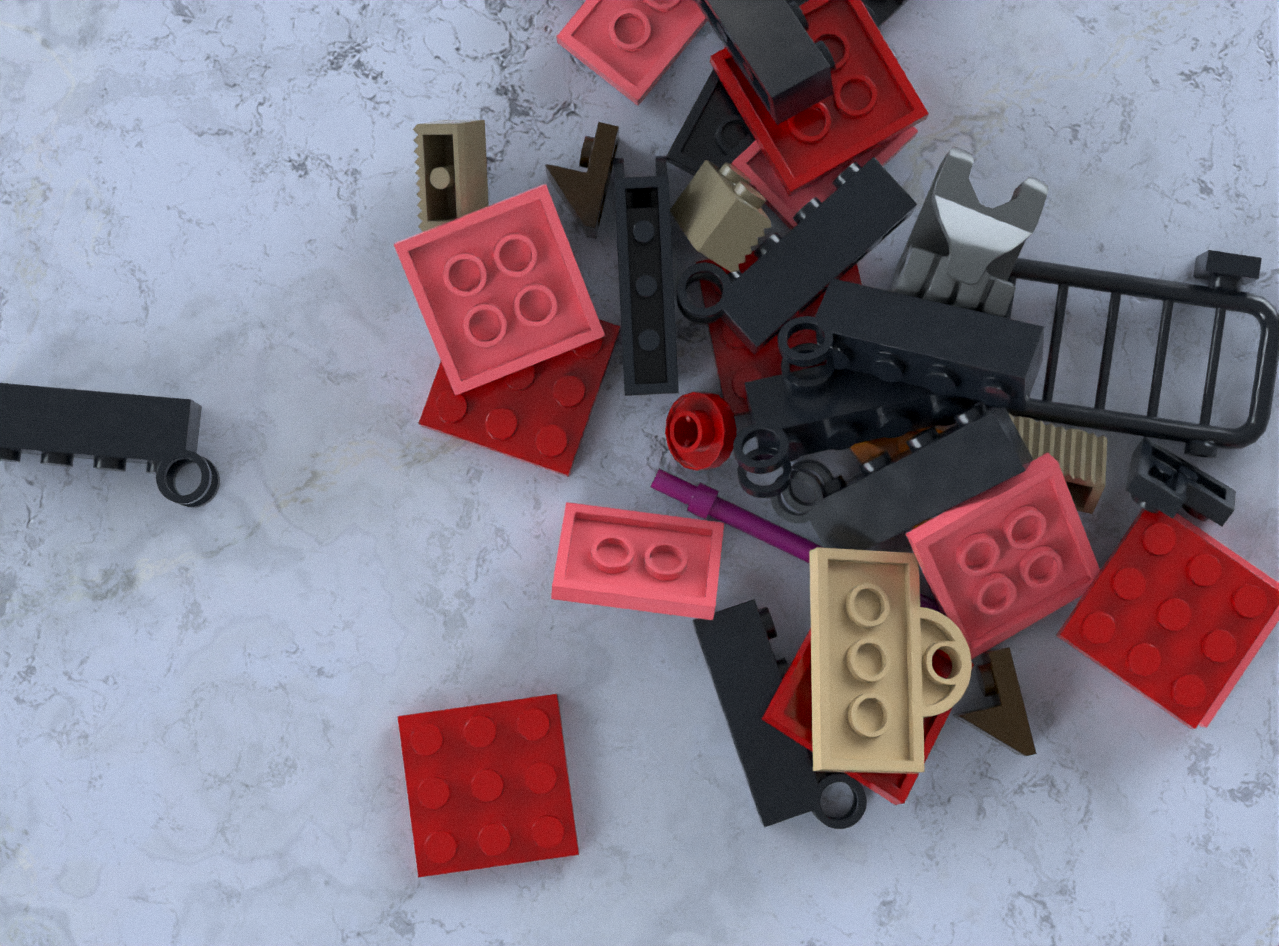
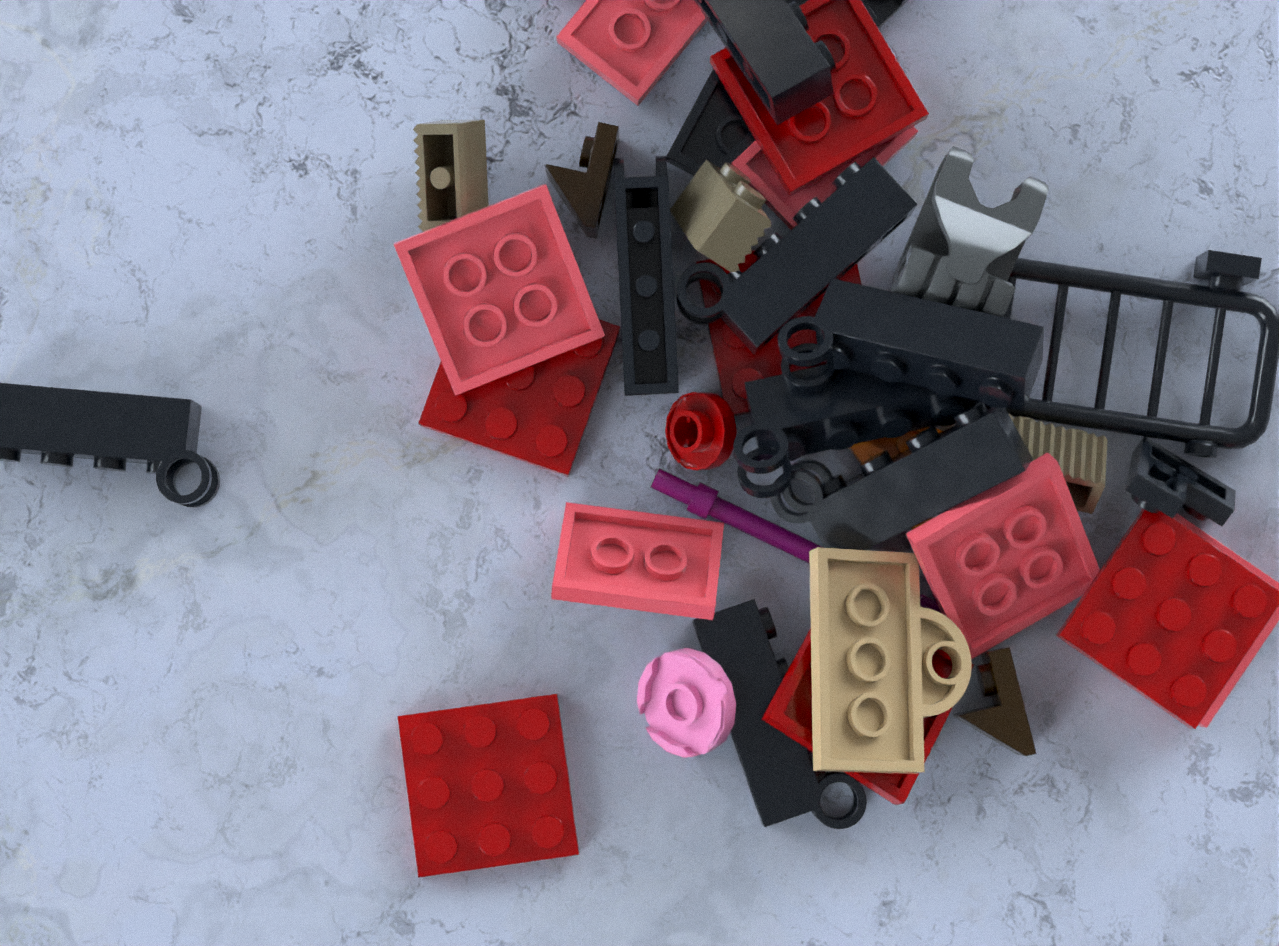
(686, 702): none -> bright pink tile

